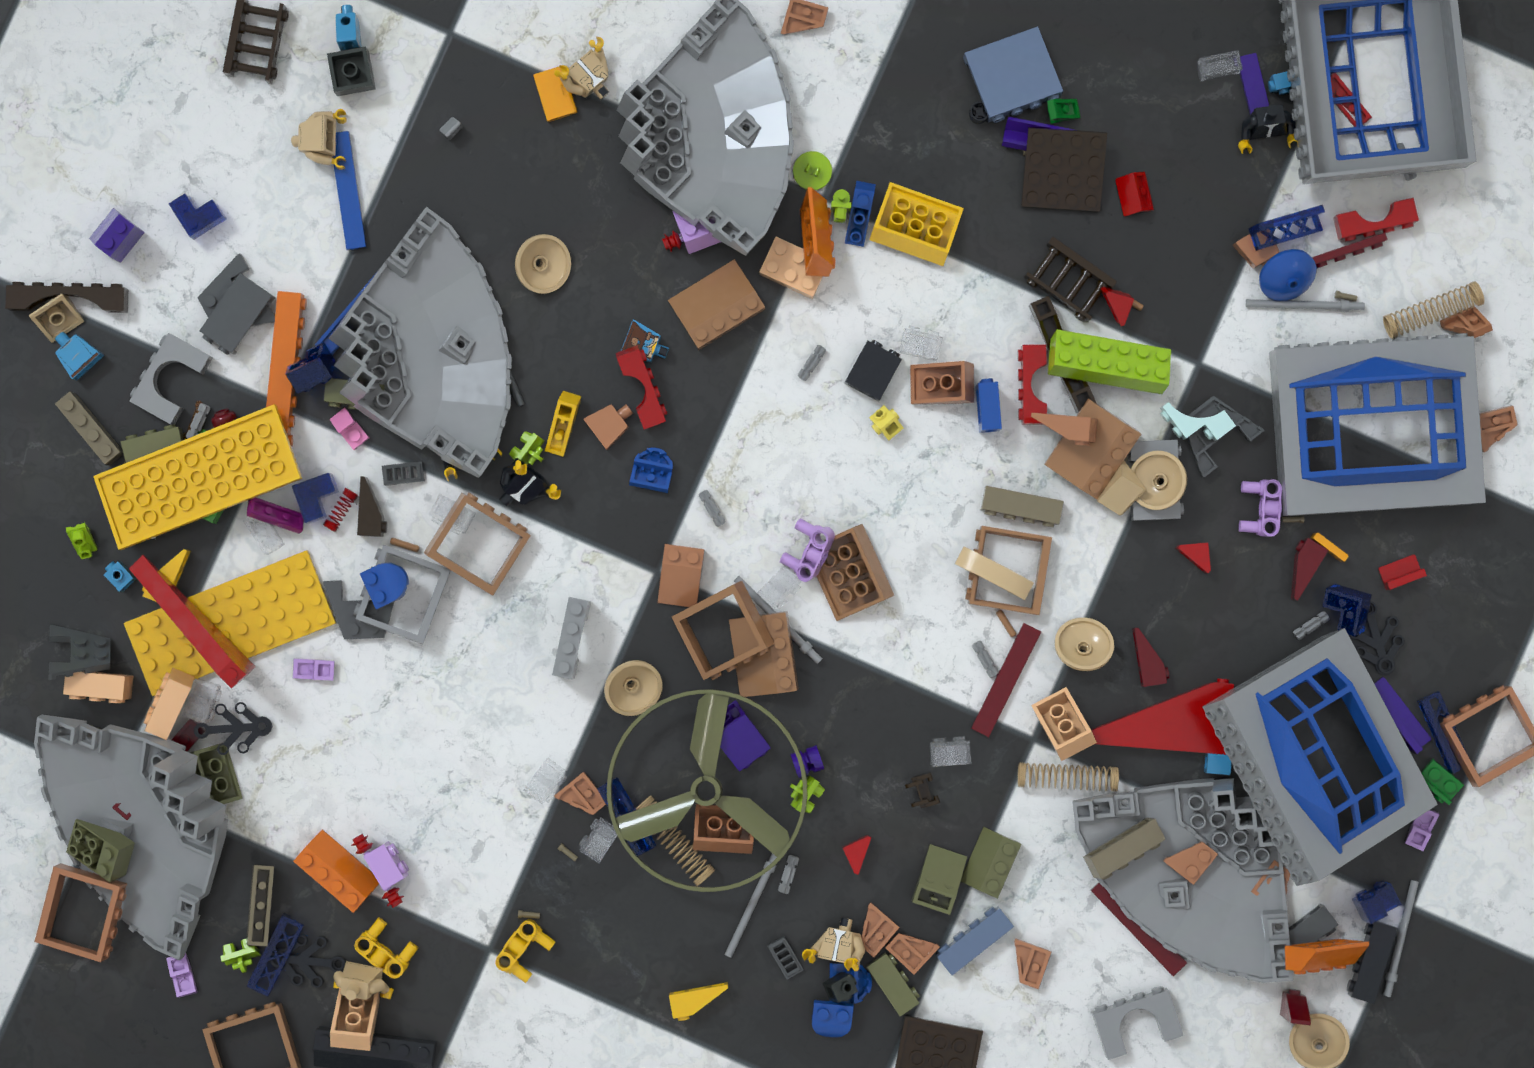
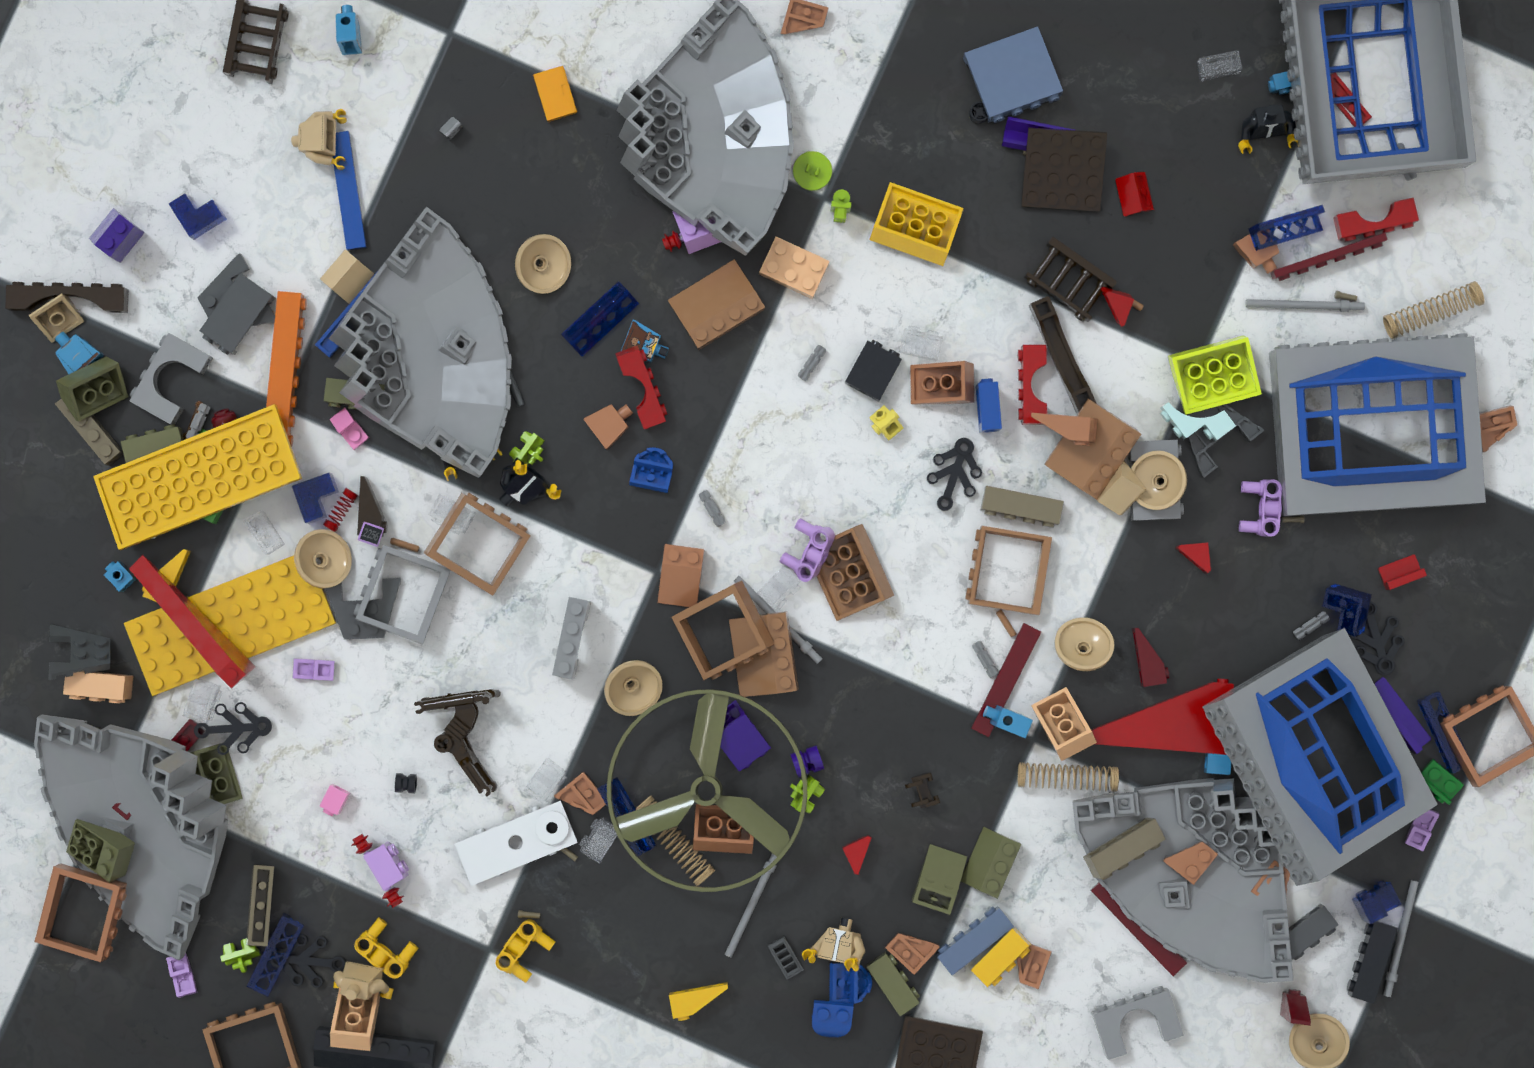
(82, 540): lime hips -> none
(92, 388): none -> olive slope
(168, 703): light nougat brick -> none
(275, 515): magenta tile -> none
(313, 369): clear blue brick -> none
(331, 551): none -> tan dish
(334, 800): none -> bright pink brick
(337, 871): orange slope -> none
(347, 276): none -> tan slope
(351, 71): pearl dark grey brick -> none
(370, 534): none -> slope
(385, 583): blue slope -> none
(386, 478): dark grey slope -> none
(405, 783): none -> black wheel
(457, 730): none -> dark brown piece
(489, 851): none -> white piece
(563, 423): yellow slope -> none
(587, 73): tan torso -> none
(597, 315): none -> clear blue fence
(788, 874): light grey axle -> none
(816, 234): orange slope -> none
(840, 987): pearl dark grey brick -> none
(860, 213): blue slope -> none
(877, 930): nougat wing -> none
(950, 752): clear brick -> none
(955, 471): none -> black plant
(994, 573): tan slope -> none
(1002, 958): none -> yellow brick
(1013, 721): none -> dark azure torso
(1063, 110): green slope -> none
(1109, 361): lime brick -> none
(1215, 374): none -> neon yellow slope
(1253, 82): dark purple tile -> none
(1287, 275): blue dish -> none
(1306, 562): dark red slope -> none
(1323, 955): orange slope -> none
(1333, 549): light orange tile -> none
(1467, 322): nougat wing -> none

